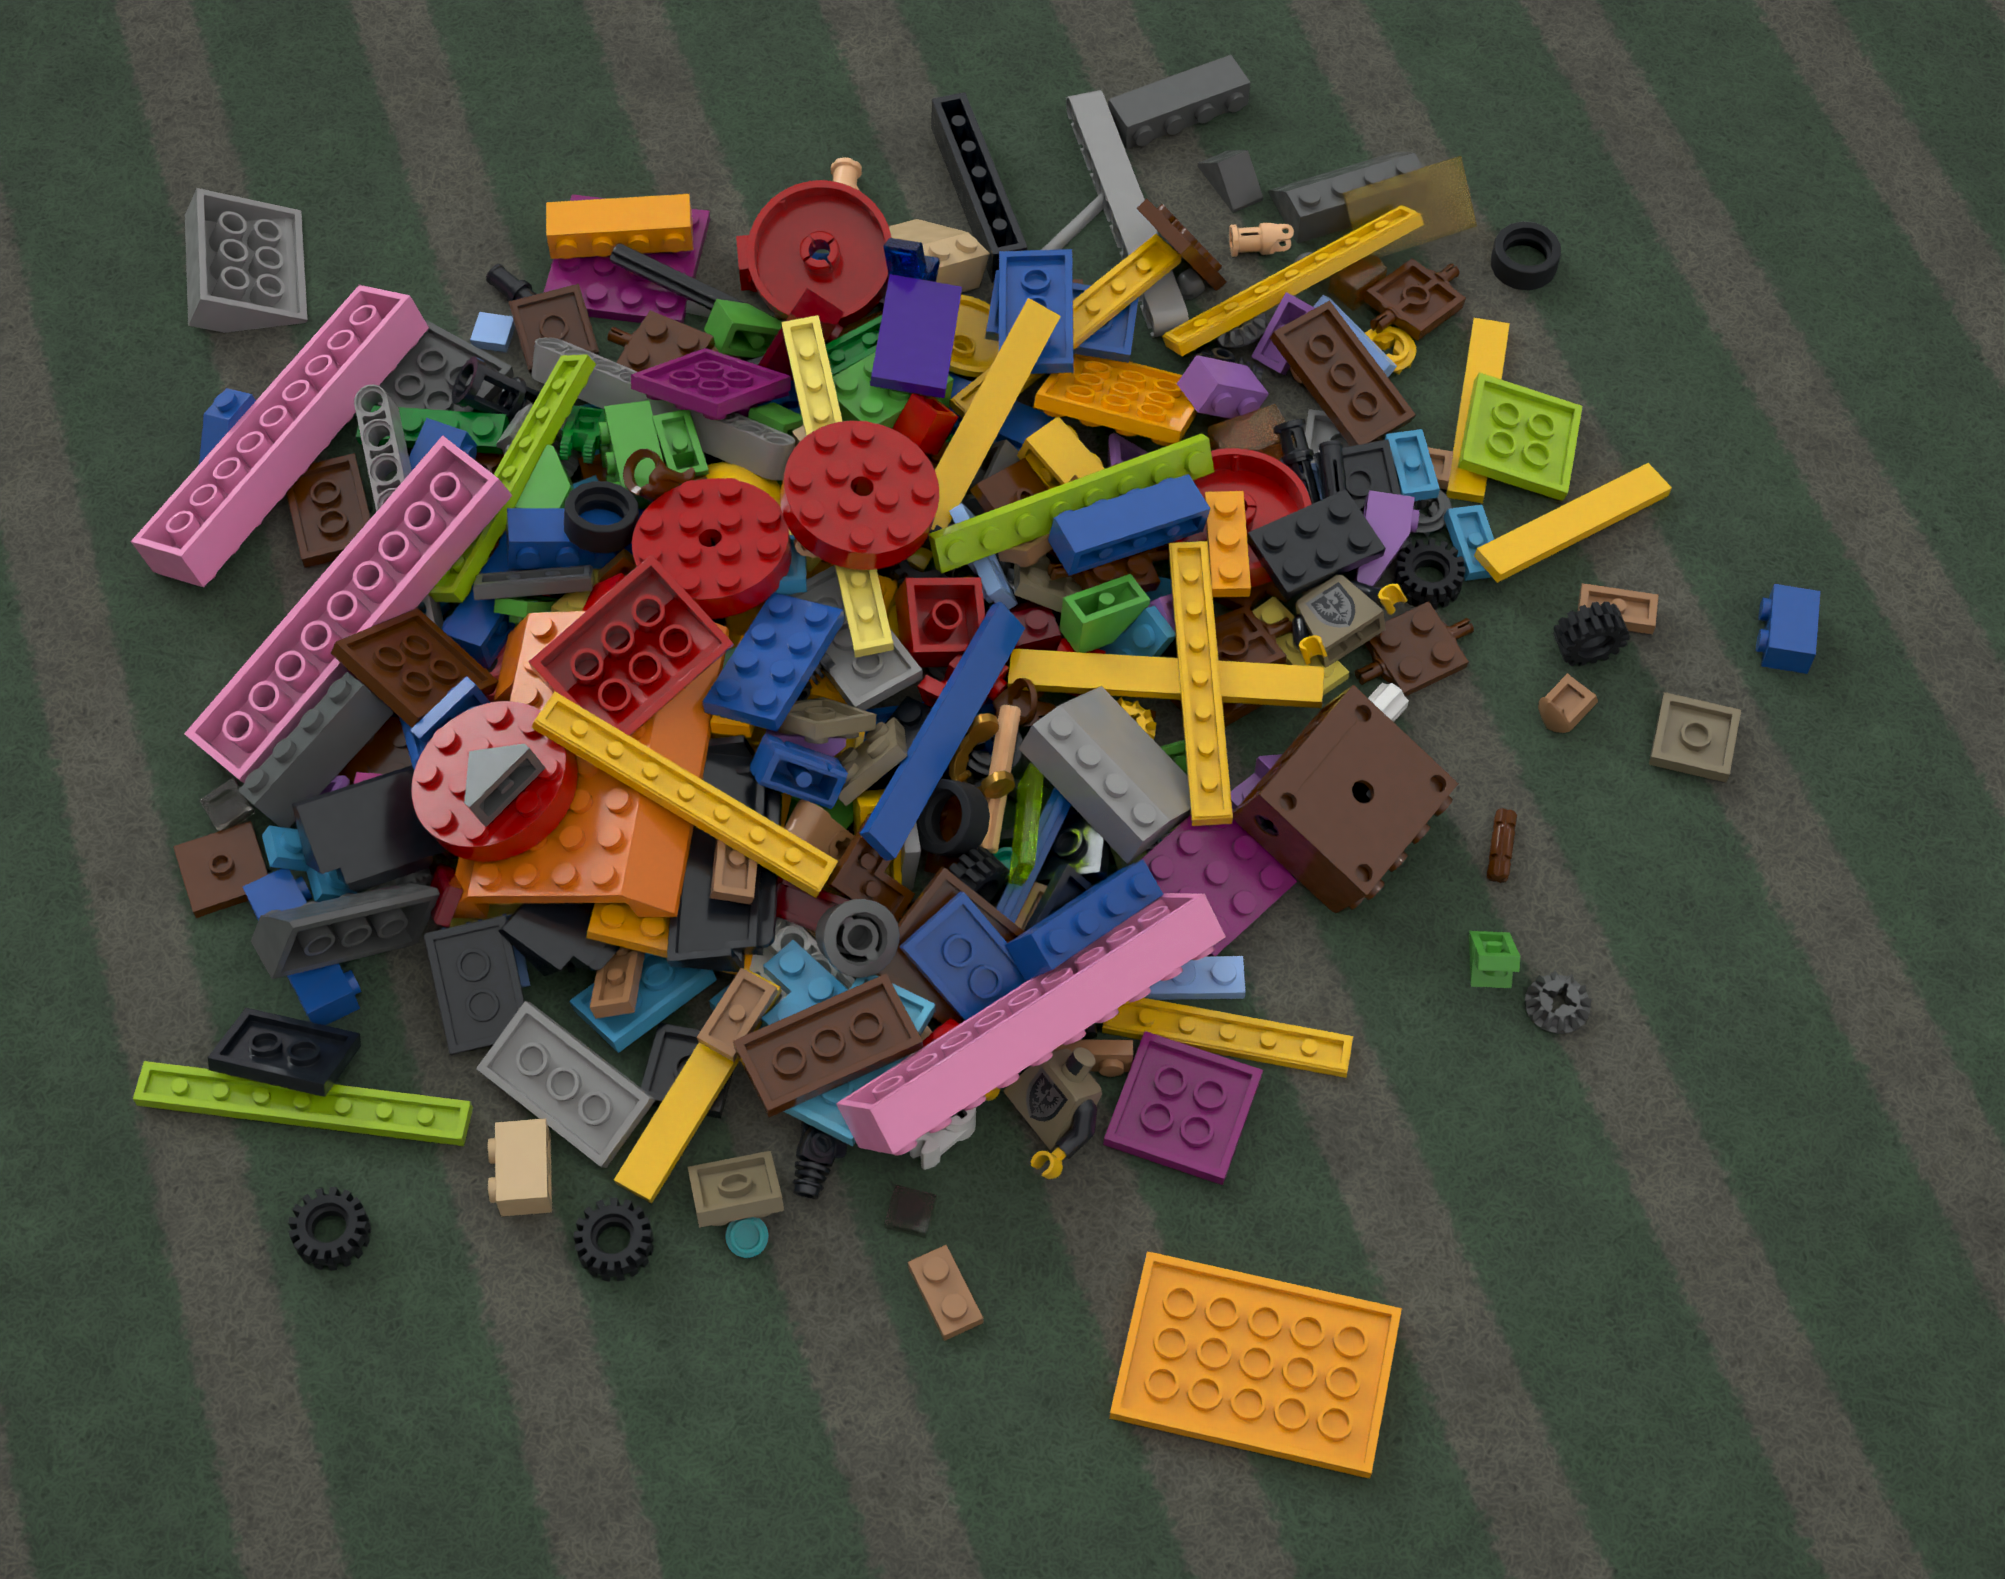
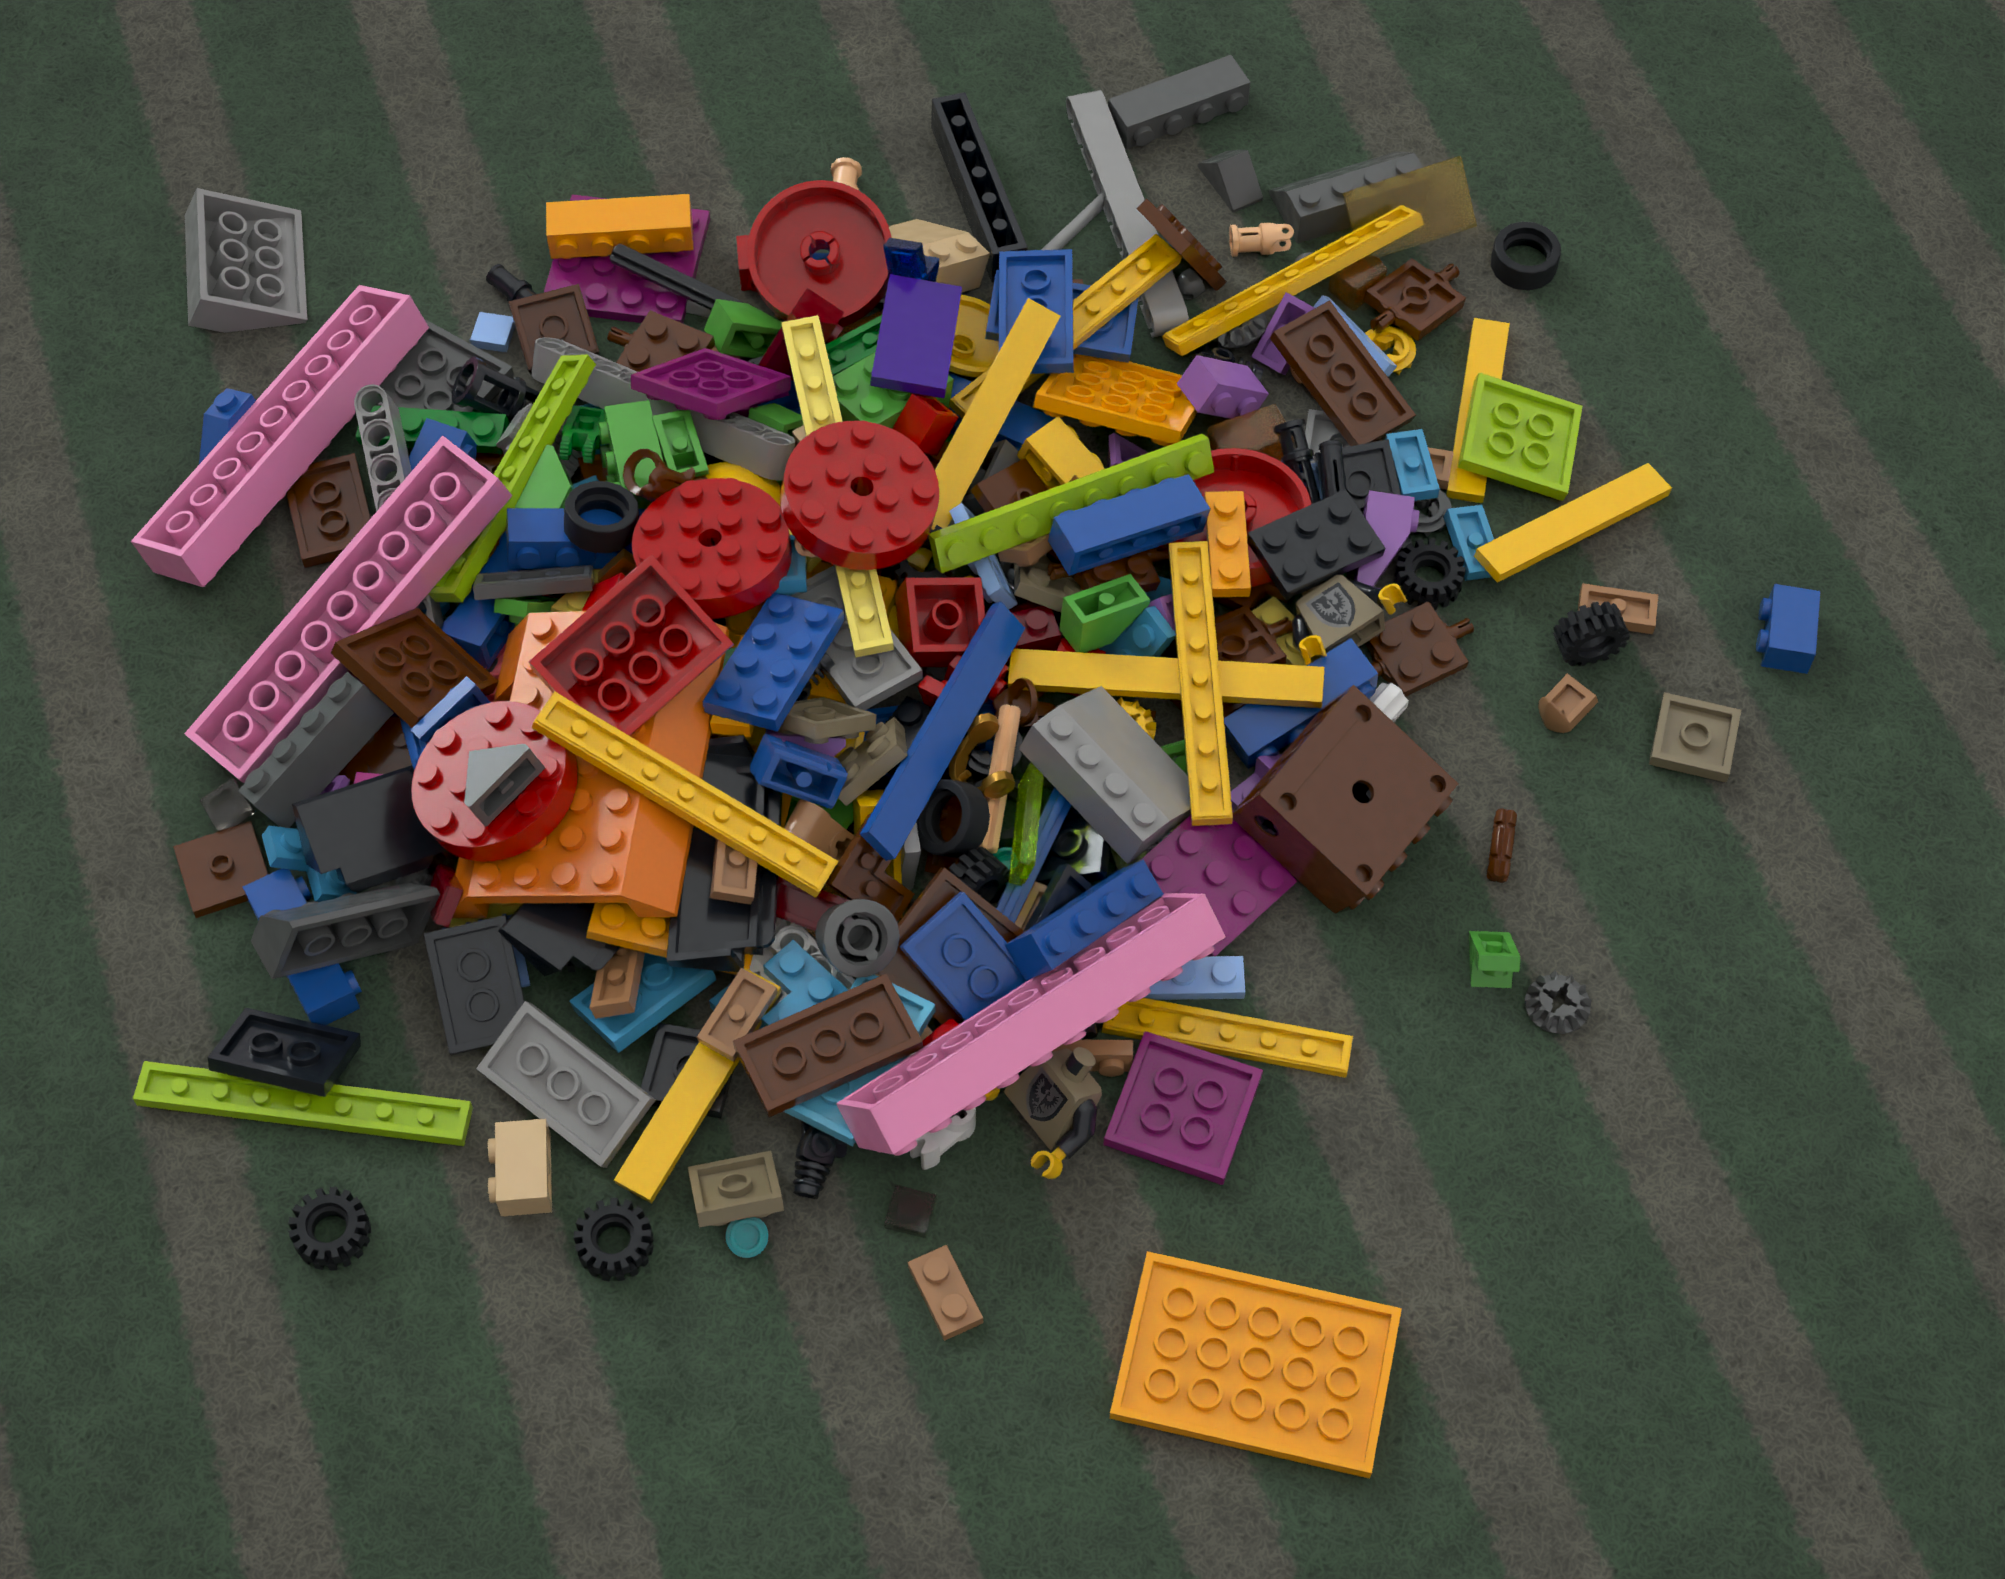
(1266, 729): none -> blue brick

